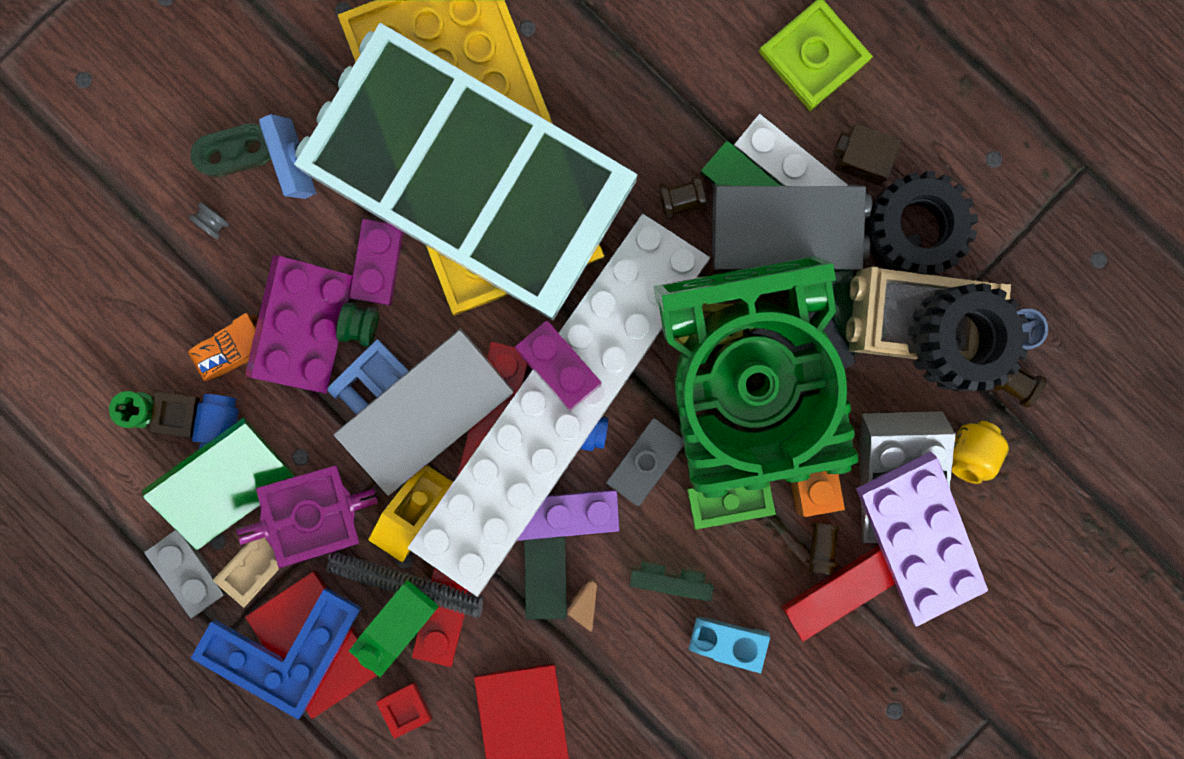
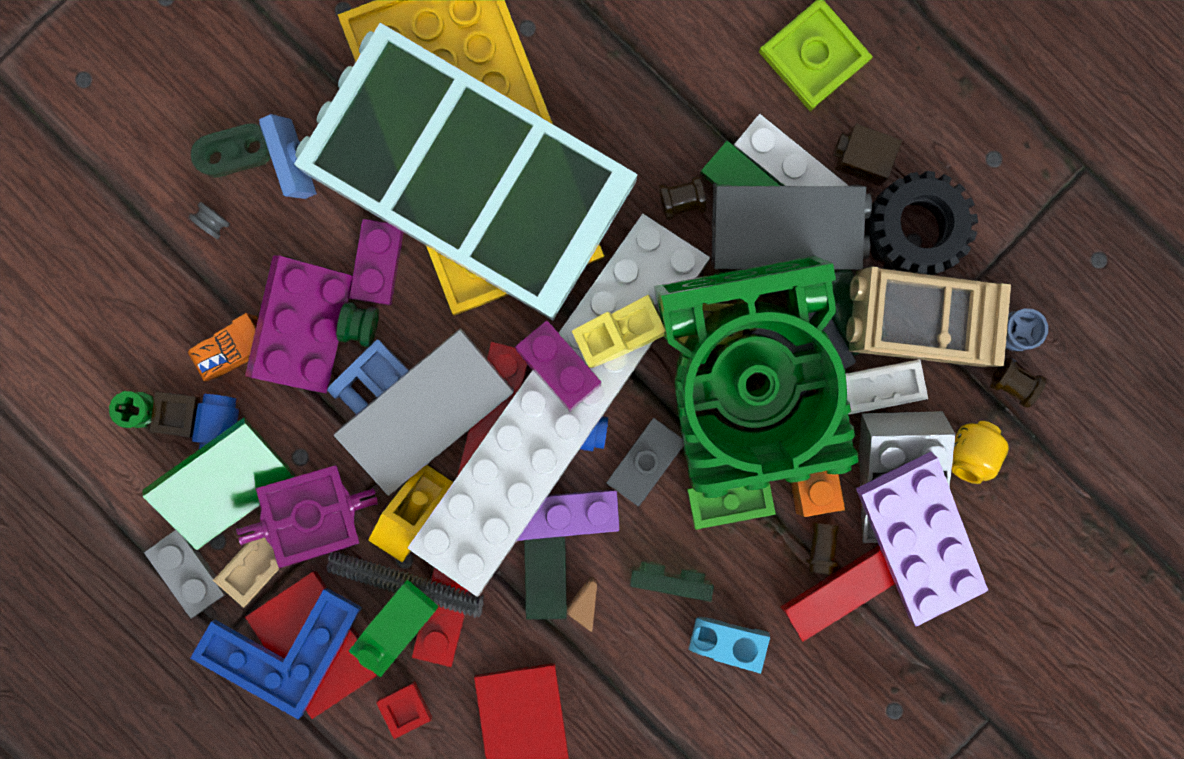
(619, 332): none -> light yellow slope
(886, 386): none -> white plate
(999, 338): black tyre -> none

